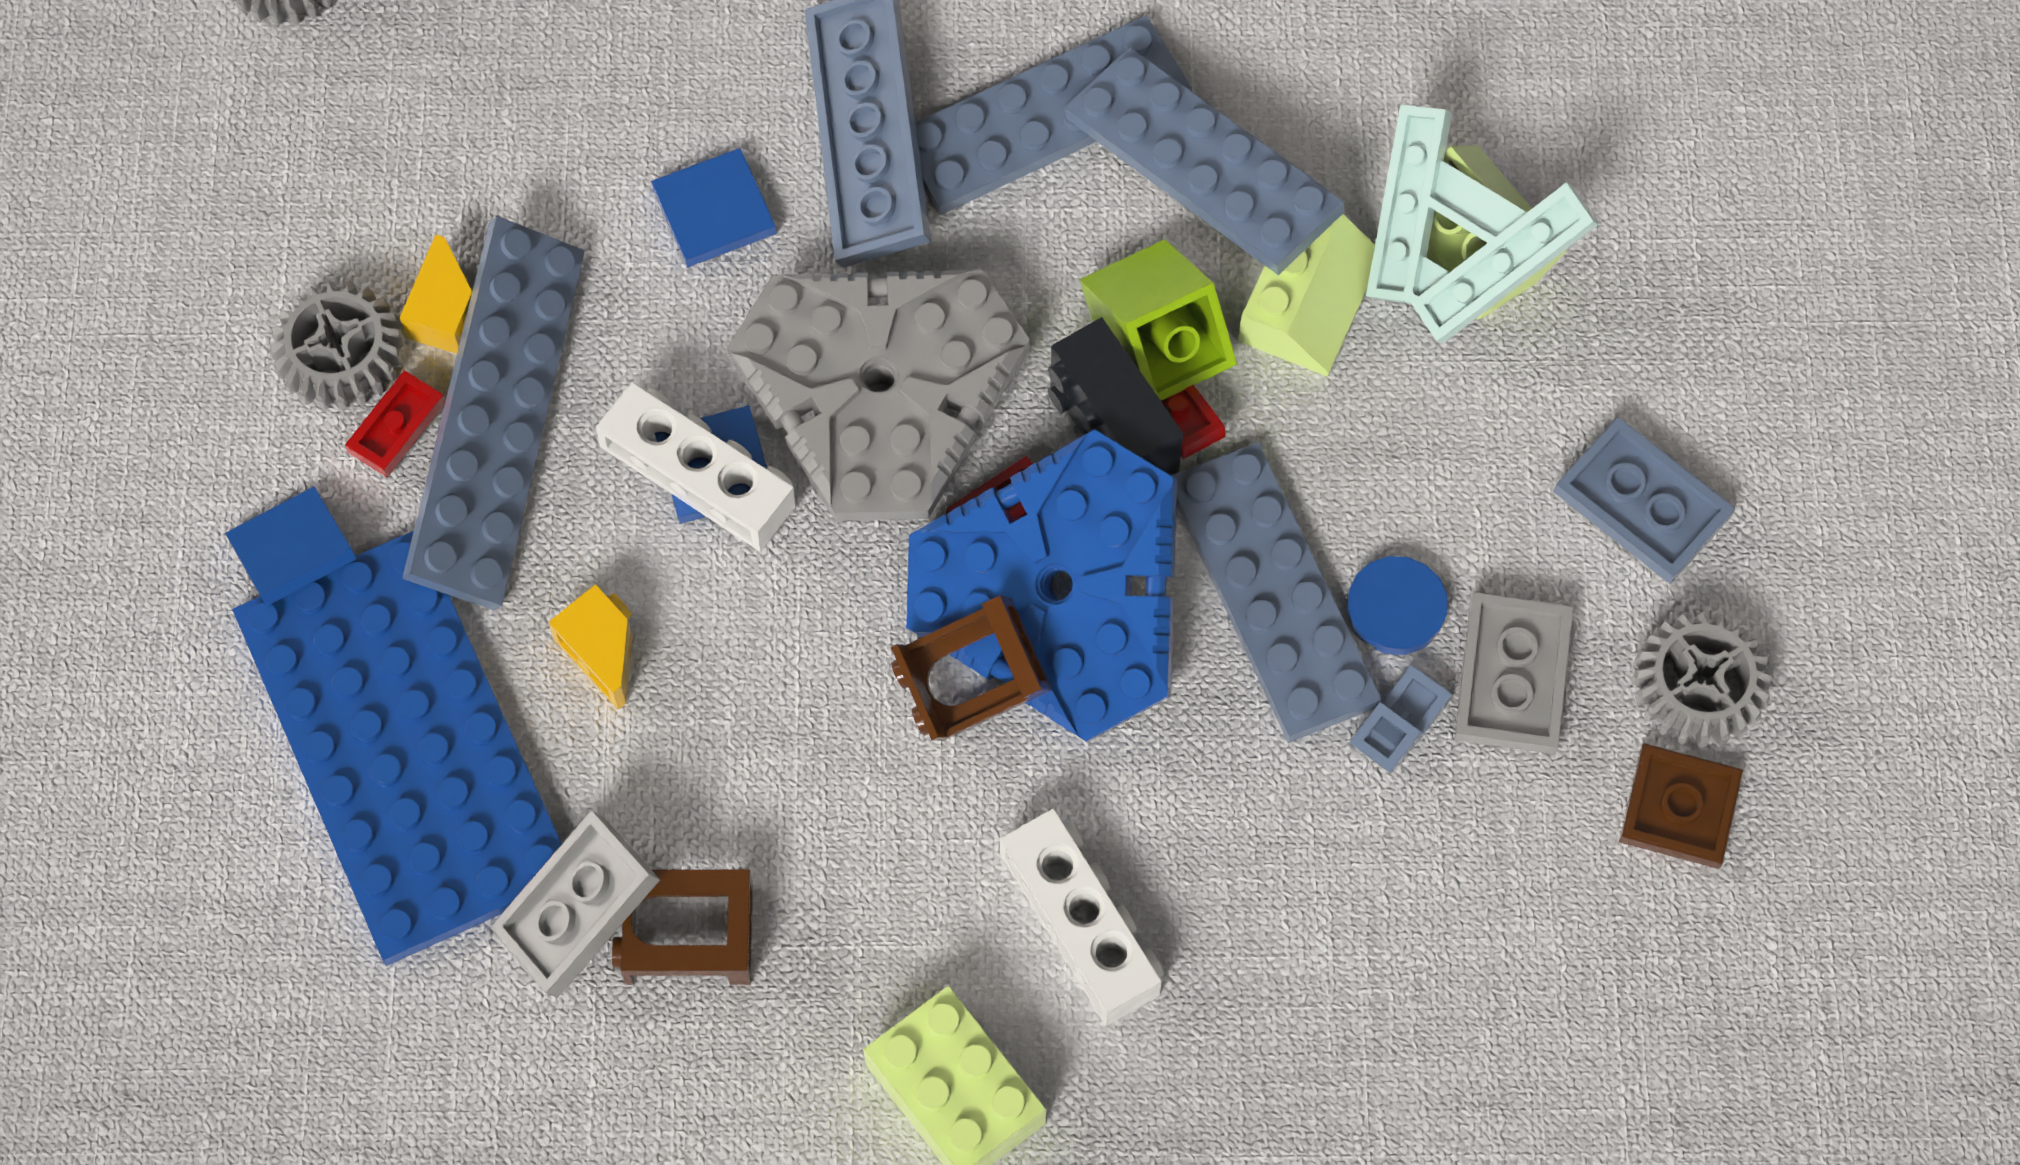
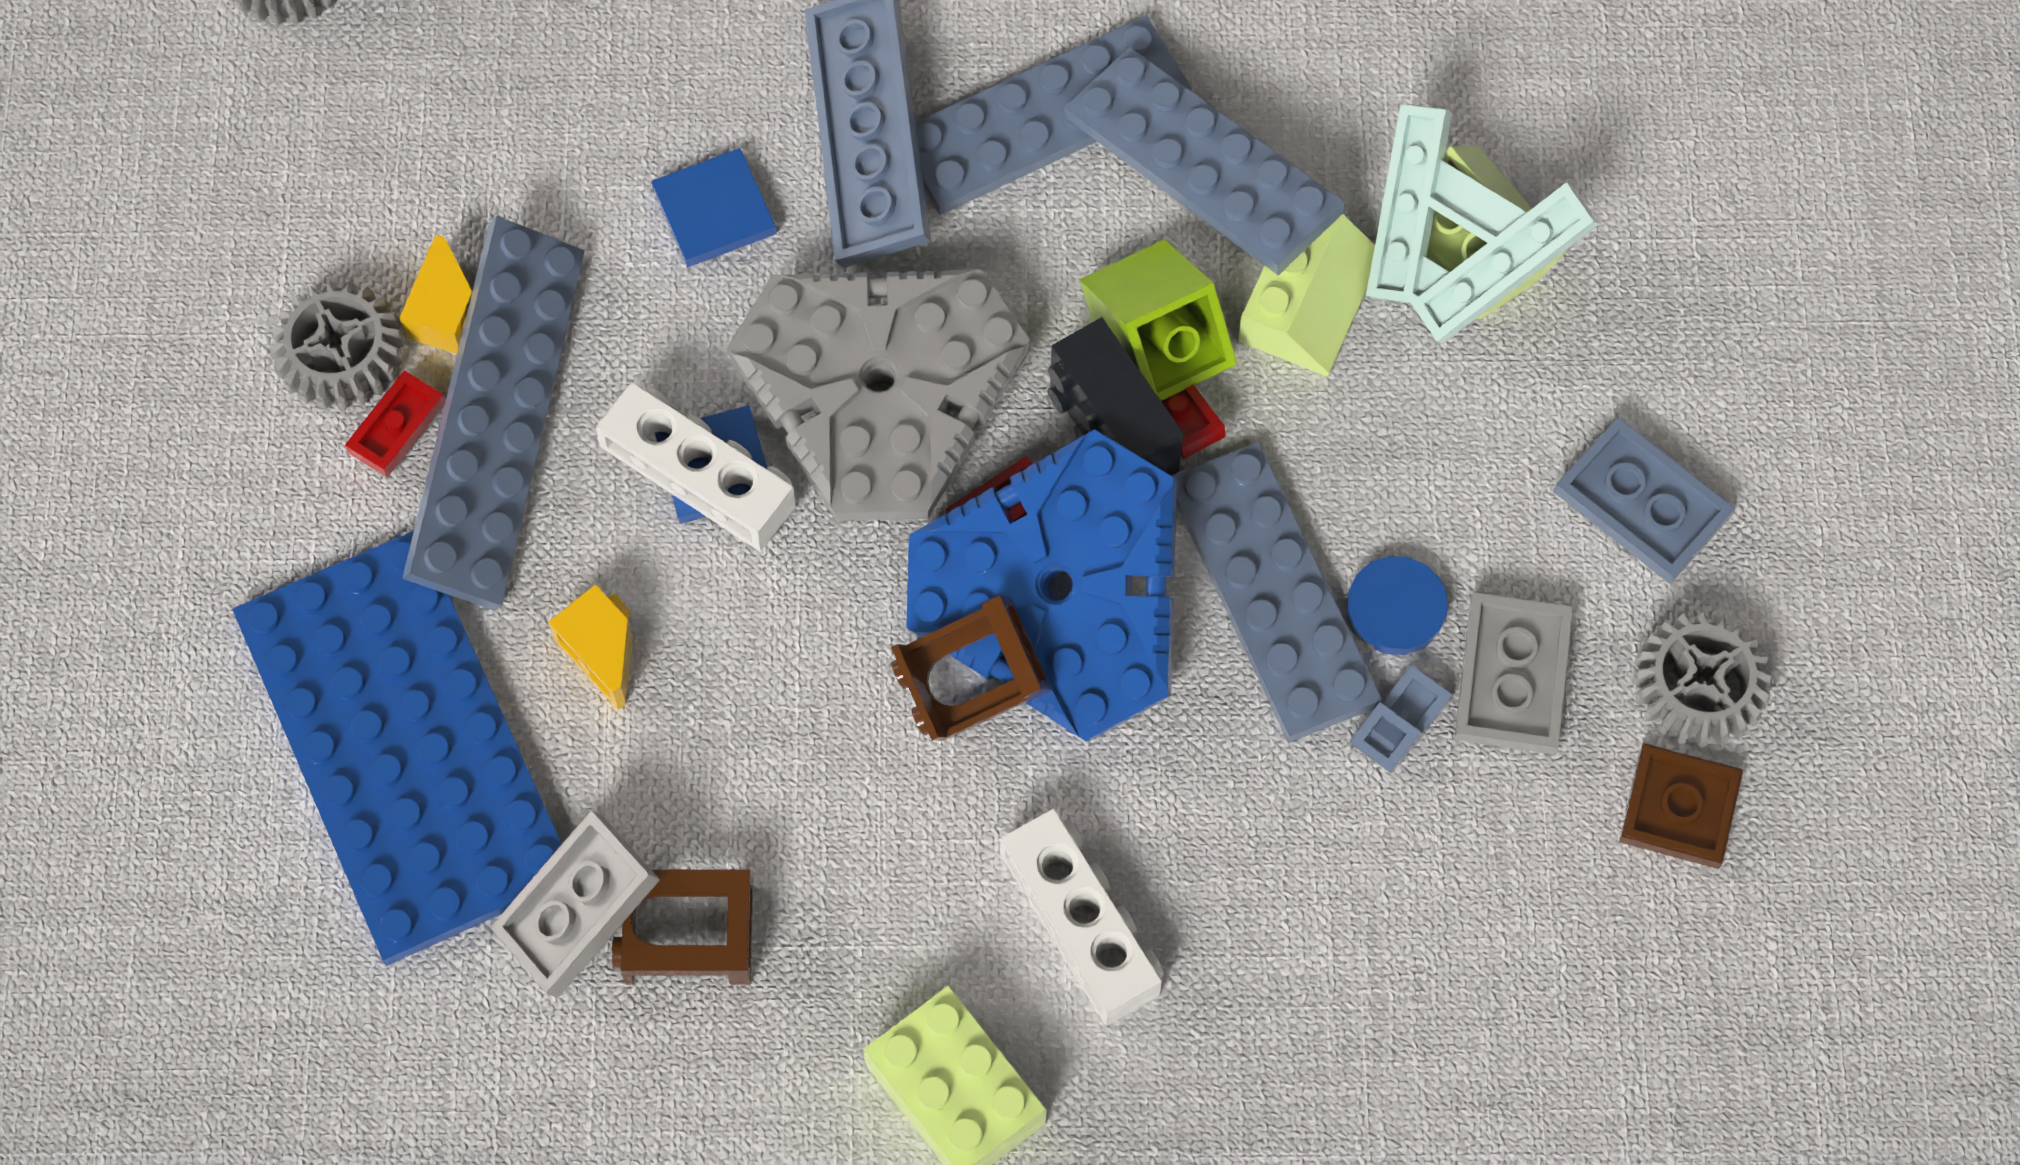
(290, 546): blue tile -> none

